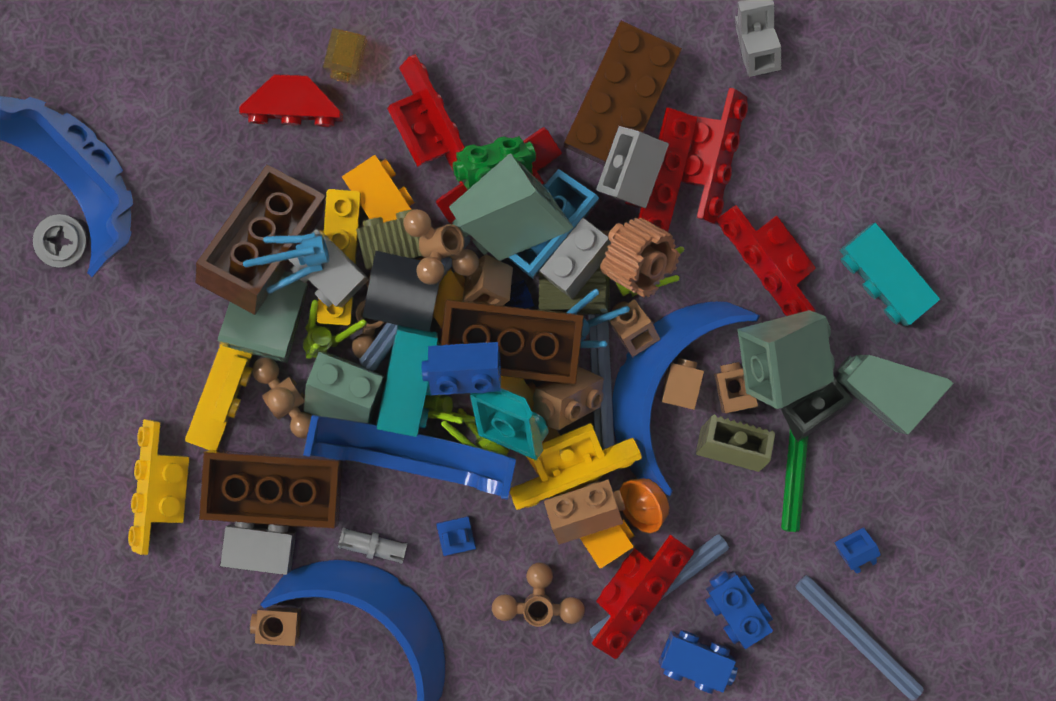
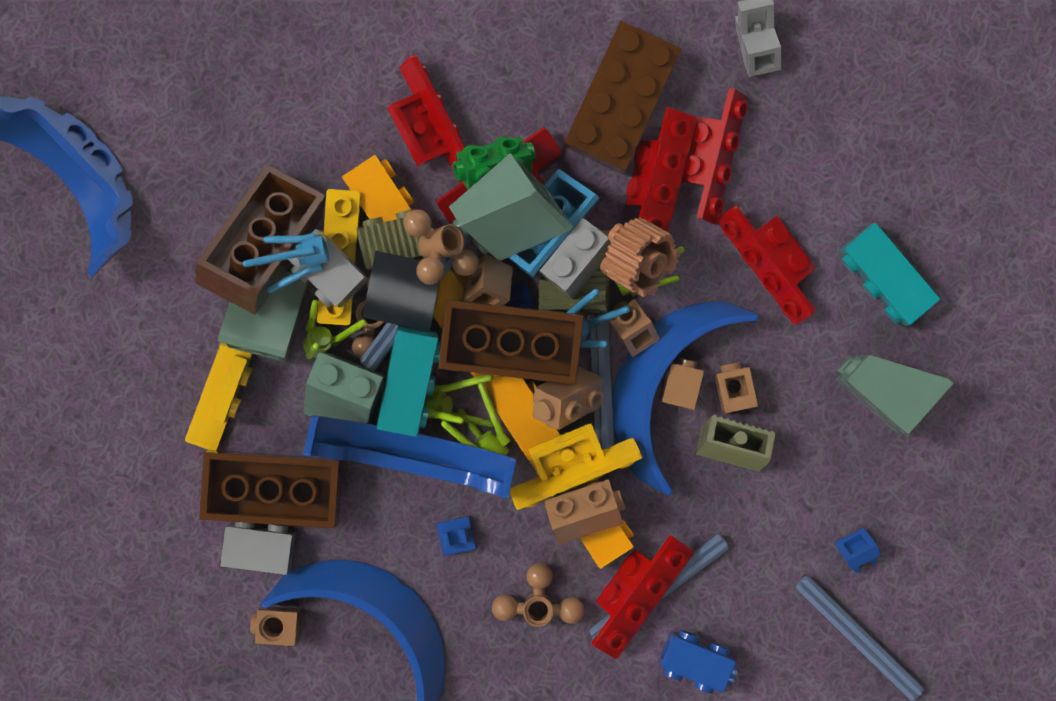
(50, 228): light grey gear -> none
(159, 487): yellow bracket -> none
(283, 396): medium nougat piece -> none
(291, 100): red slope -> none
(345, 55): clear yellow brick -> none
(372, 545): light grey pin -> none
(463, 368): blue brick -> none
(509, 422): teal slope -> none
(632, 166): light grey brick -> none
(644, 504): orange hat -> none
(744, 618): blue brick -> none
(786, 357): sand green slope -> none
(794, 484): green axle -> none
(816, 409): pearl dark grey slope -> none

